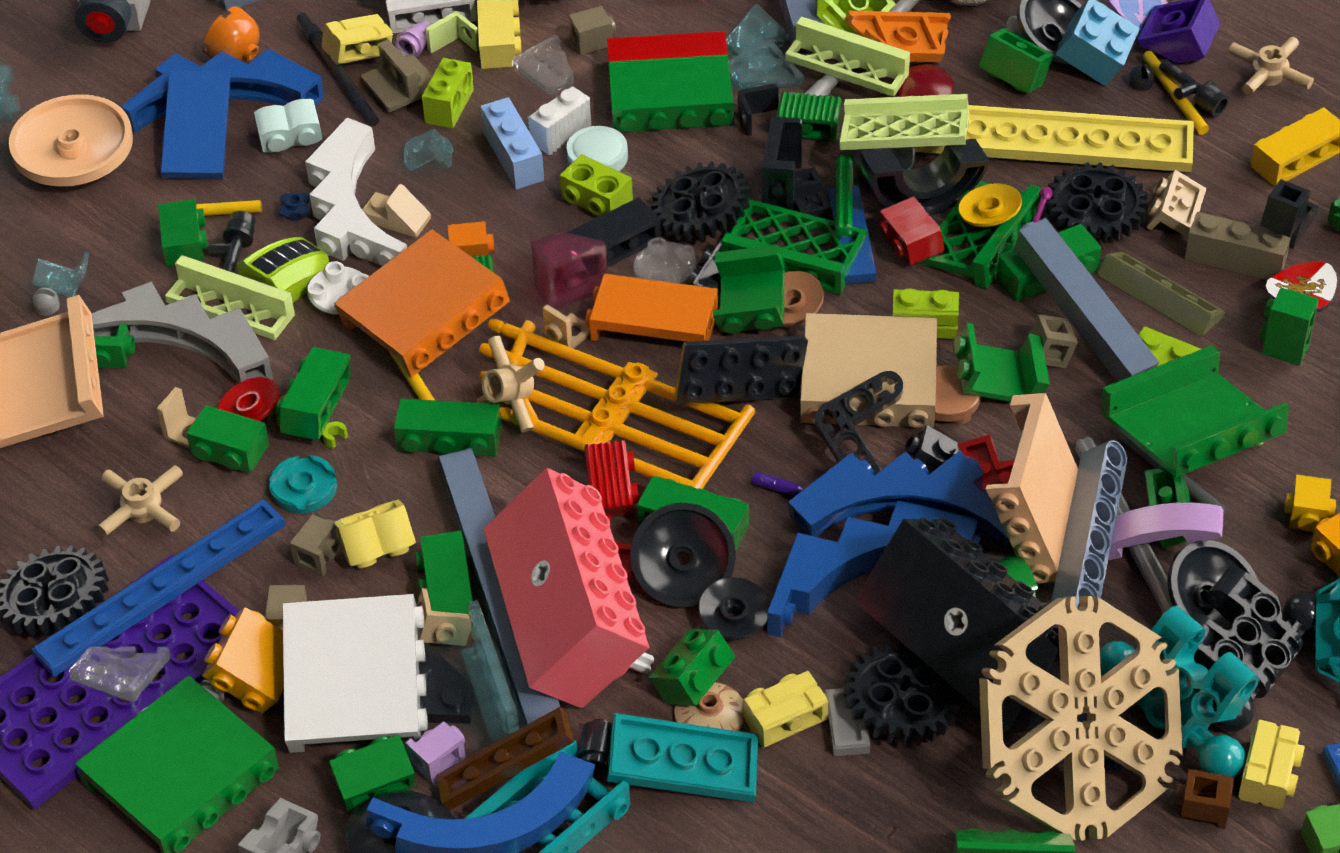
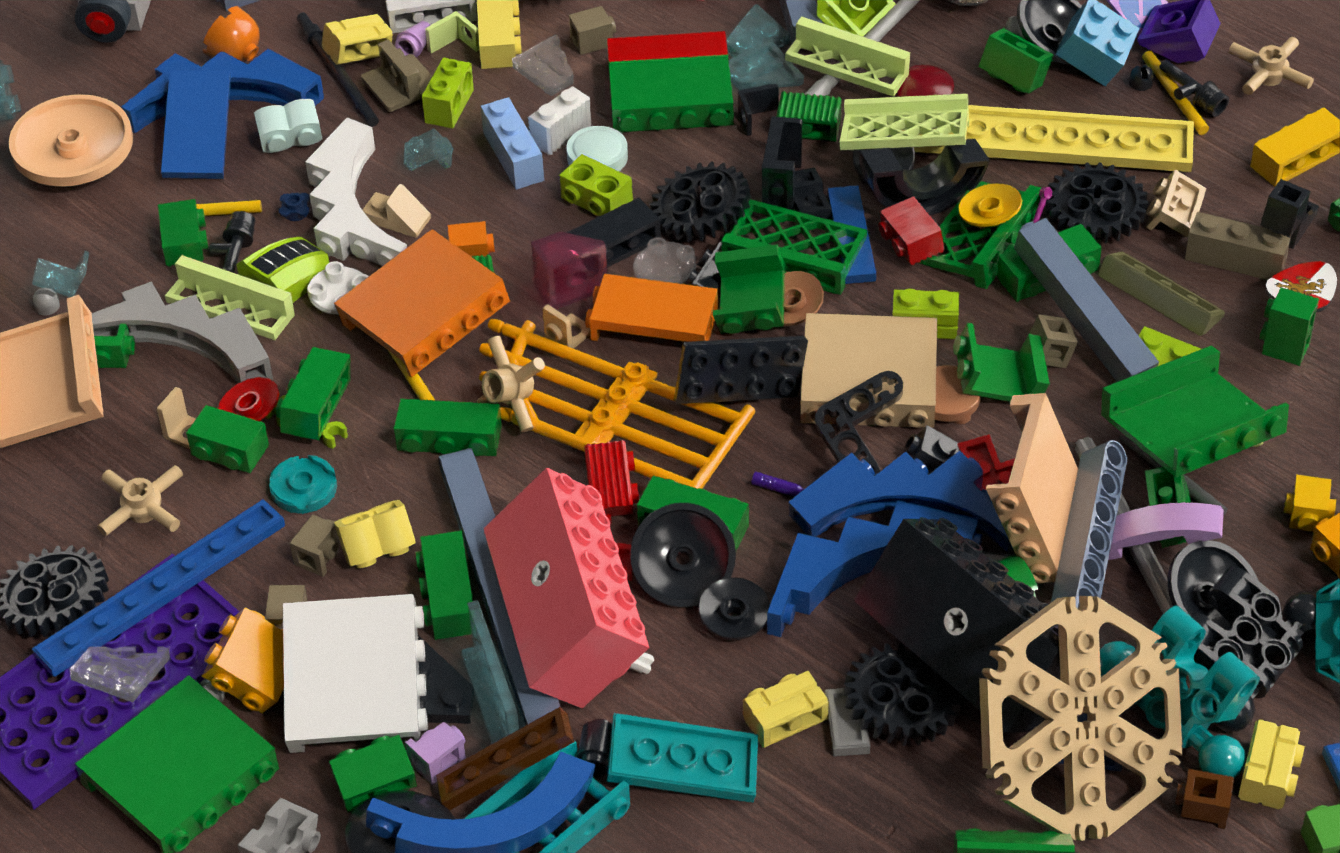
(442, 626): tan bracket -> none
(692, 667): green brick -> none
(725, 713): tan dish -> none
(844, 196): green axle -> none
(915, 32): orange wing -> none

